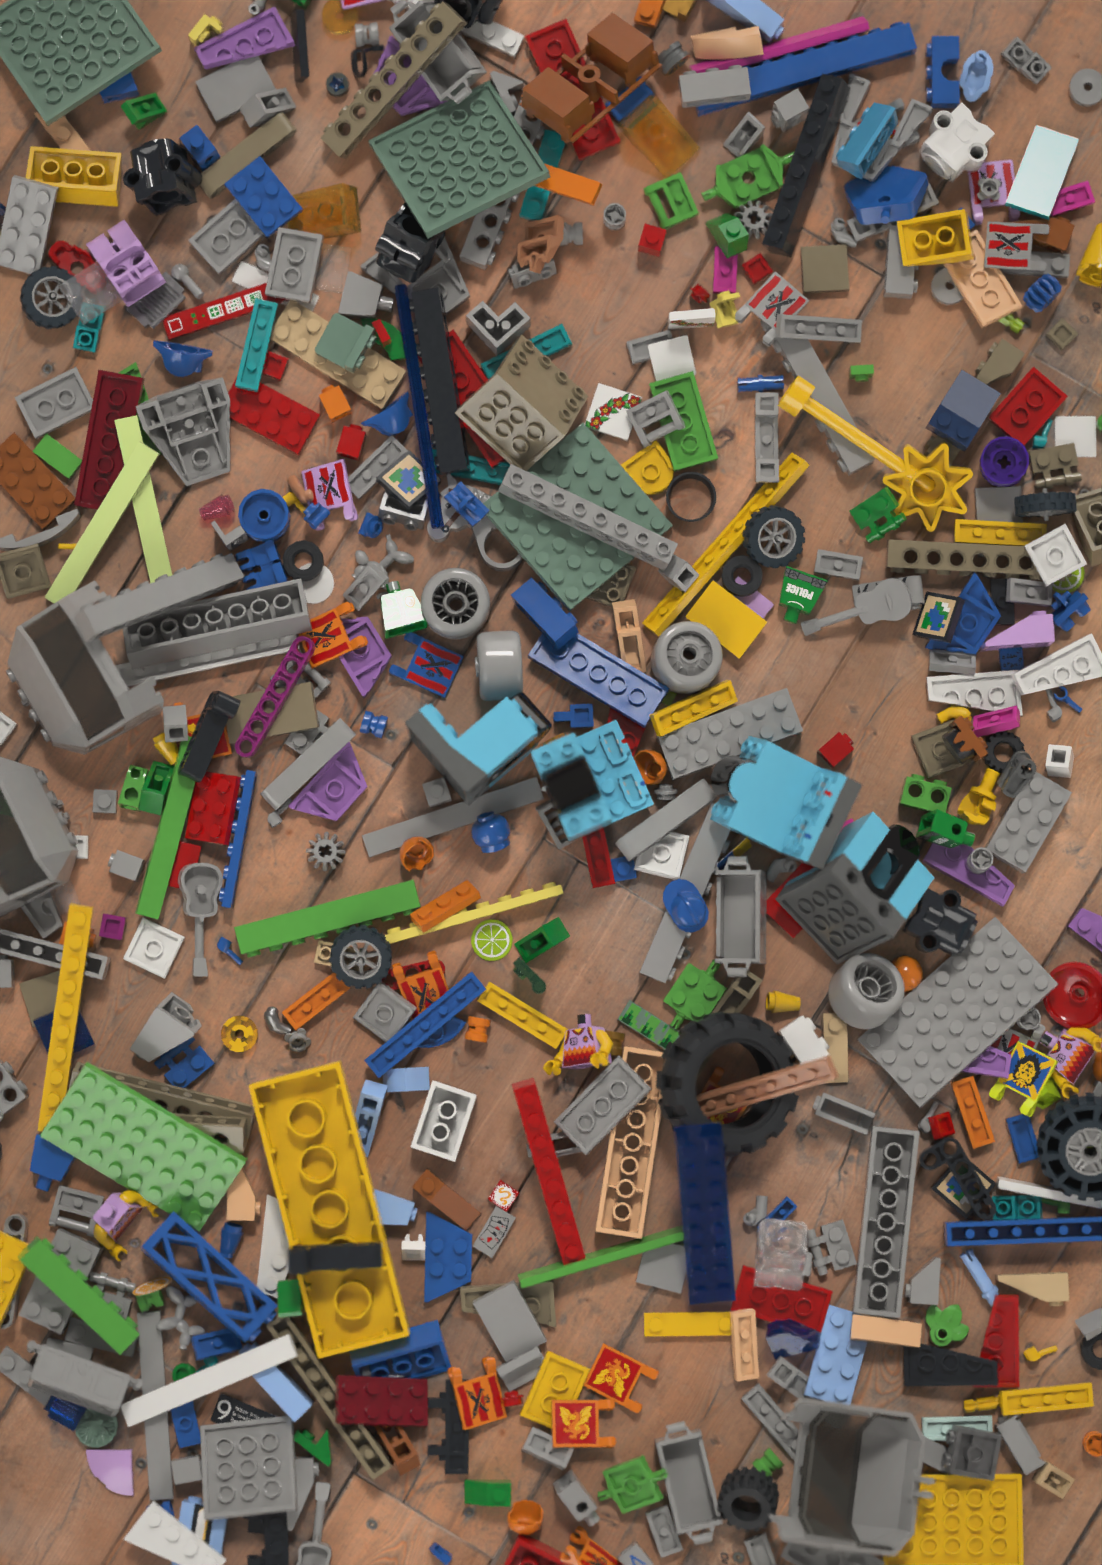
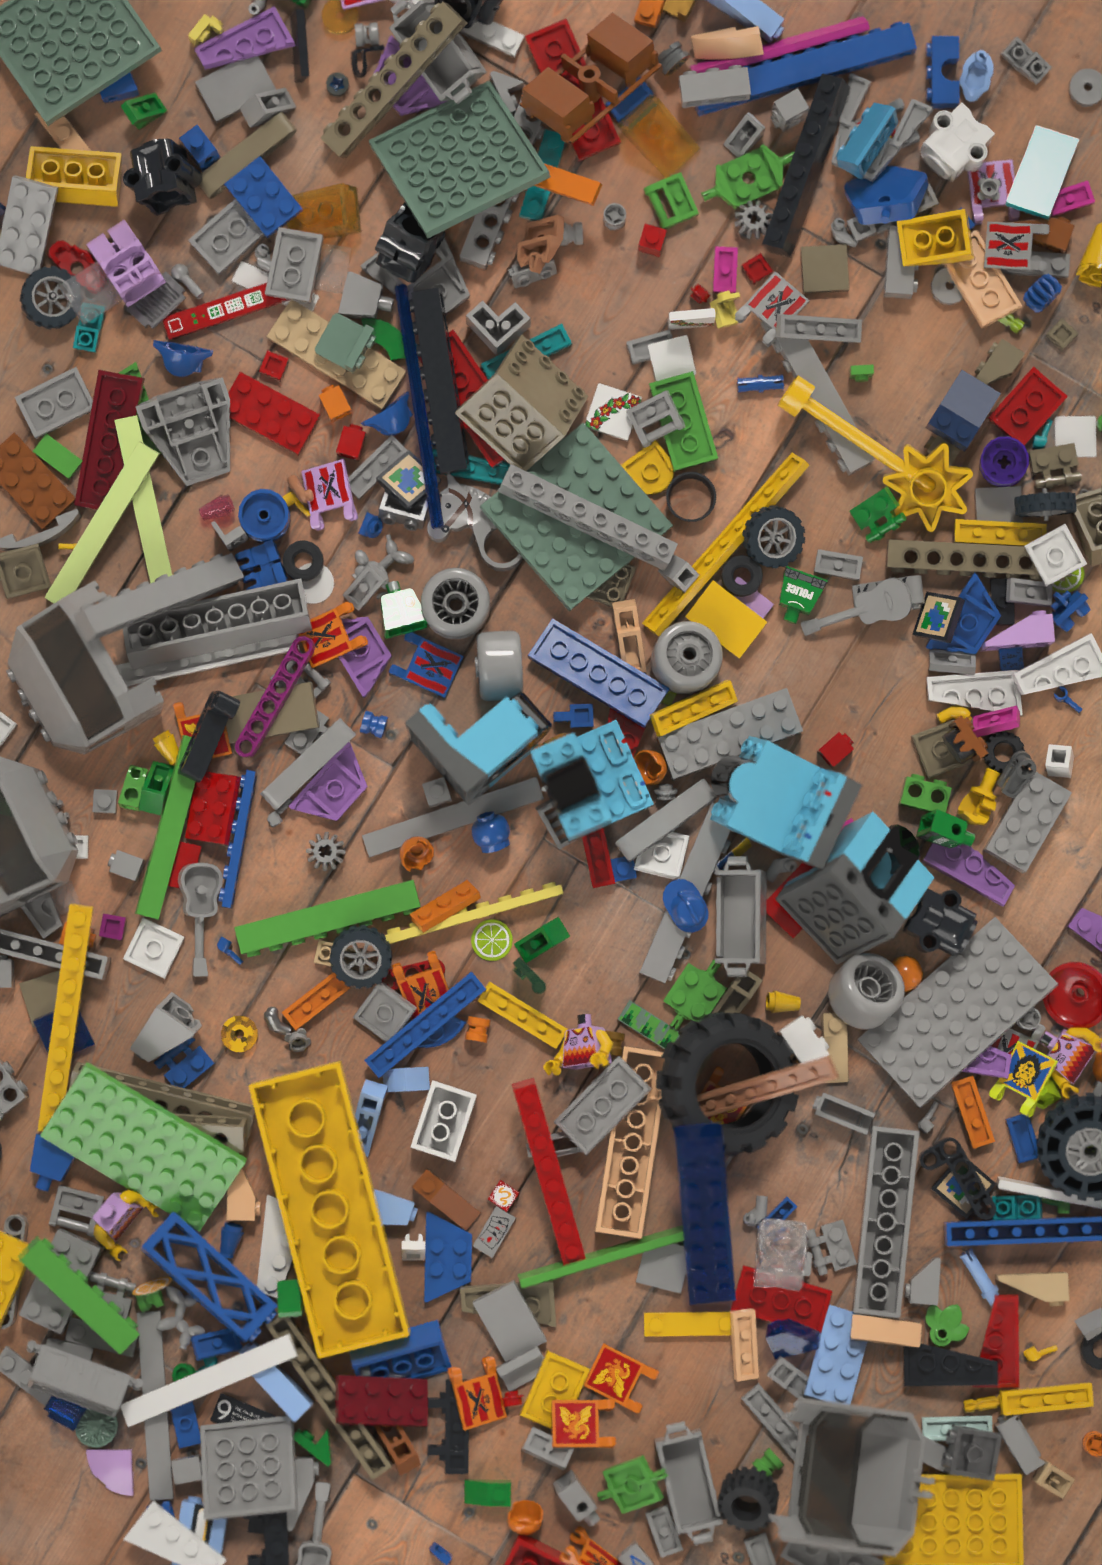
(175, 723): light grey brick -> none
(256, 345): teal plate -> none
(315, 515): blue plate -> none
(334, 1257): black beam -> none
(381, 332): red tile -> none
(466, 504): blue hips -> none
(545, 612): blue brick -> none
(729, 234): green slope -> none
(766, 438): light grey slope -> none
(941, 1125): red tile -> none
(982, 857): light grey wheel -> none
(1056, 712): light grey hand -> none

